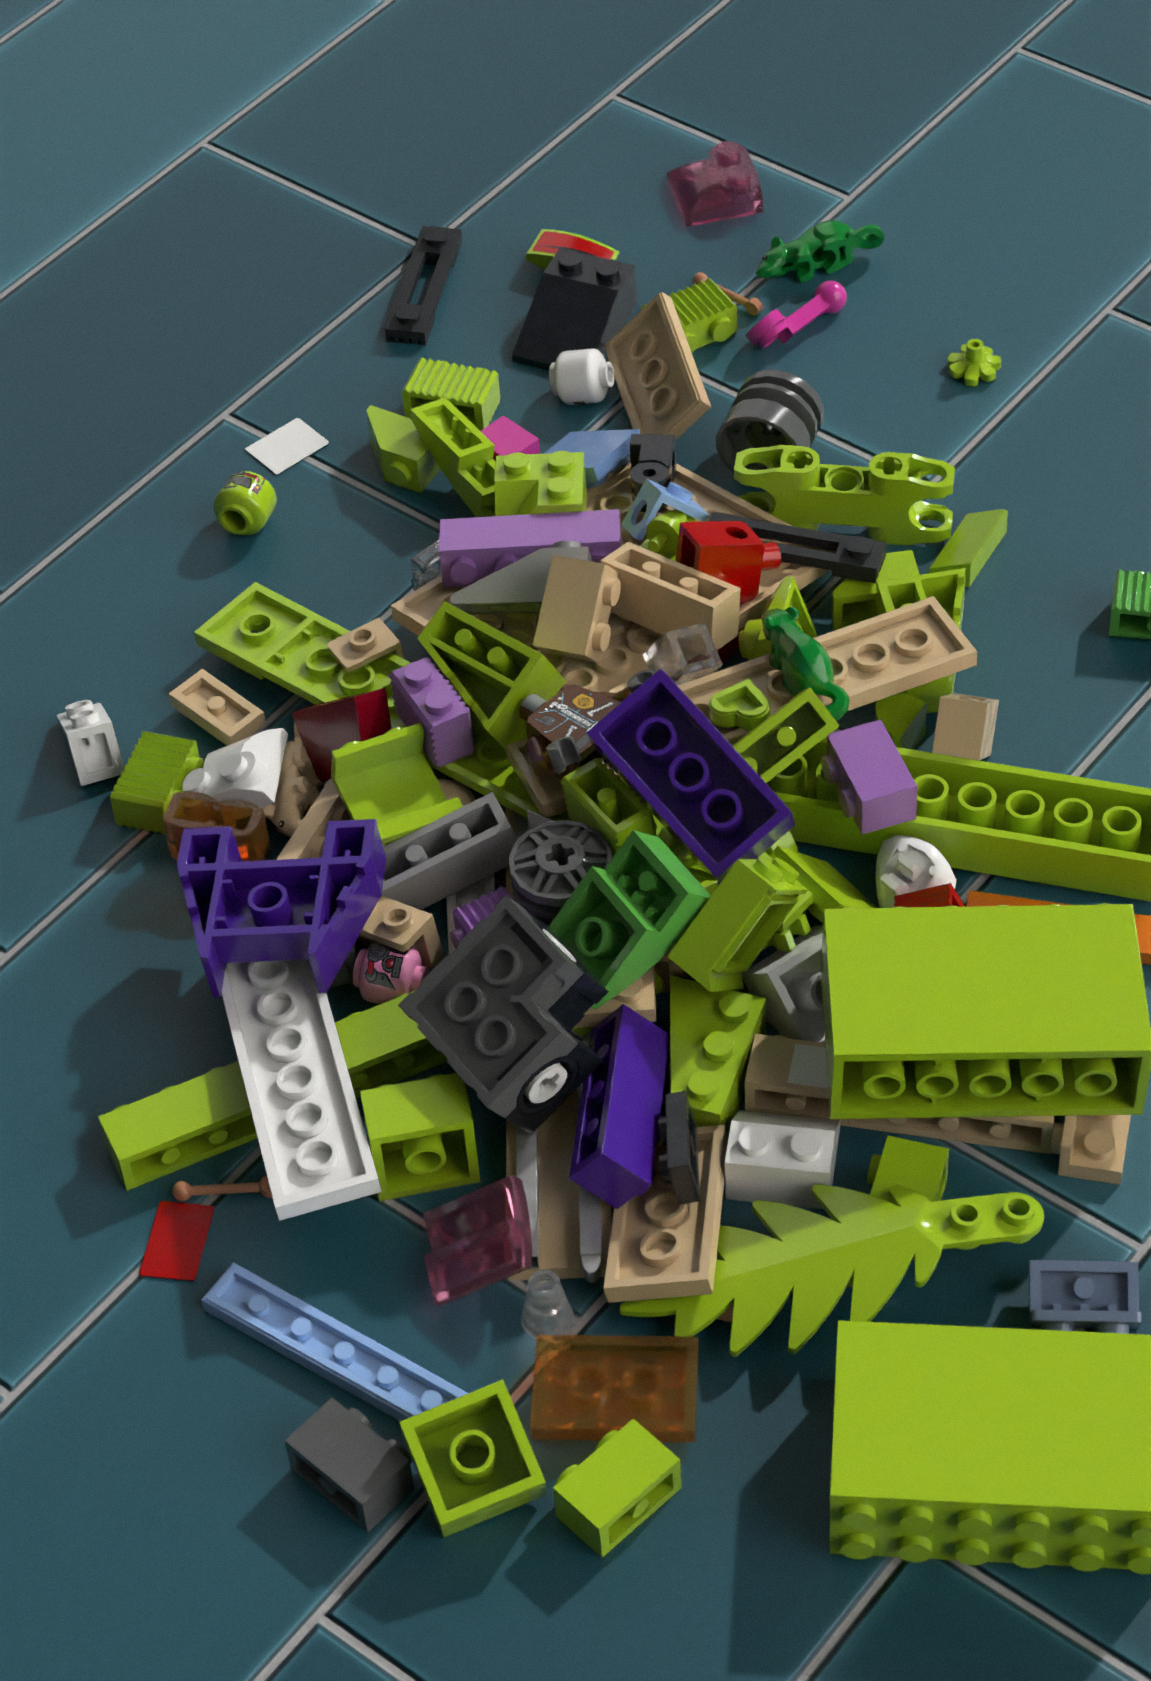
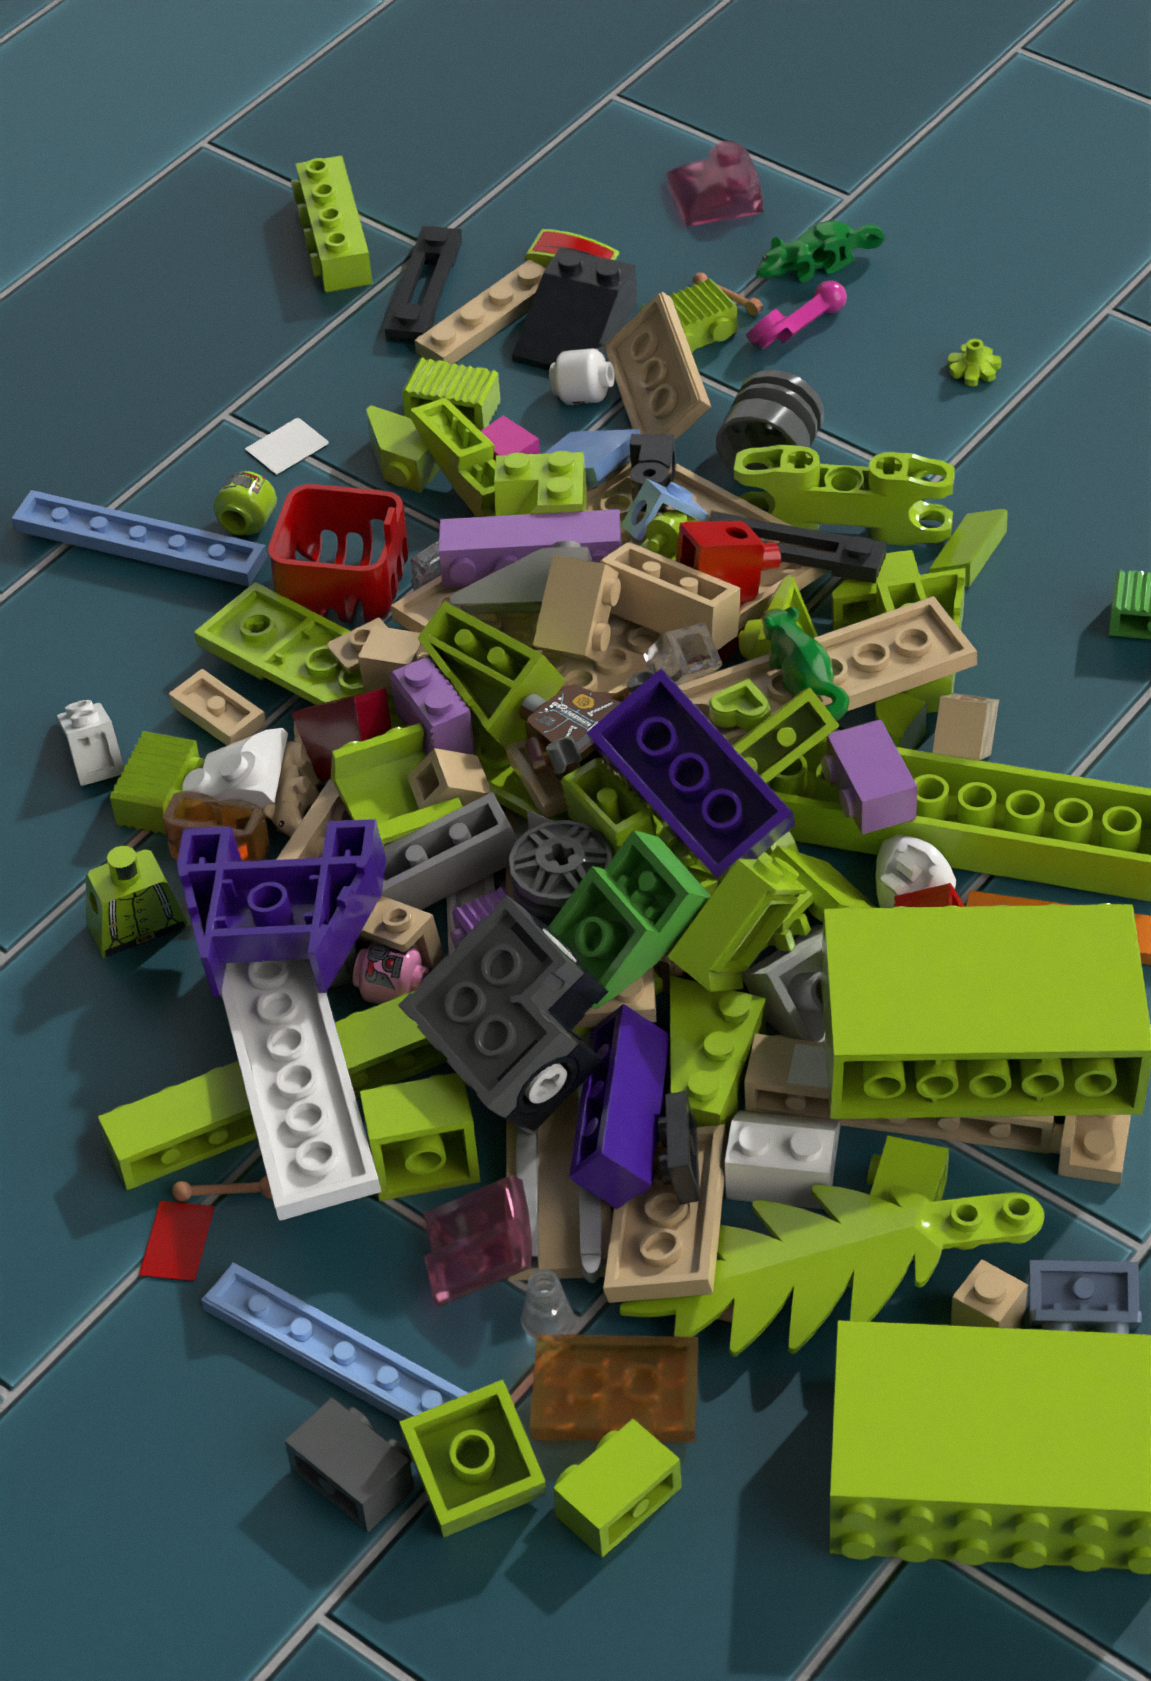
(129, 902): none -> lime torso
(140, 538): none -> medium blue plate
(326, 585): none -> red piece
(332, 224): none -> lime brick
(385, 652): none -> tan brick
(447, 776): none -> tan brick
(482, 316): none -> tan plate
(989, 1299): none -> tan brick

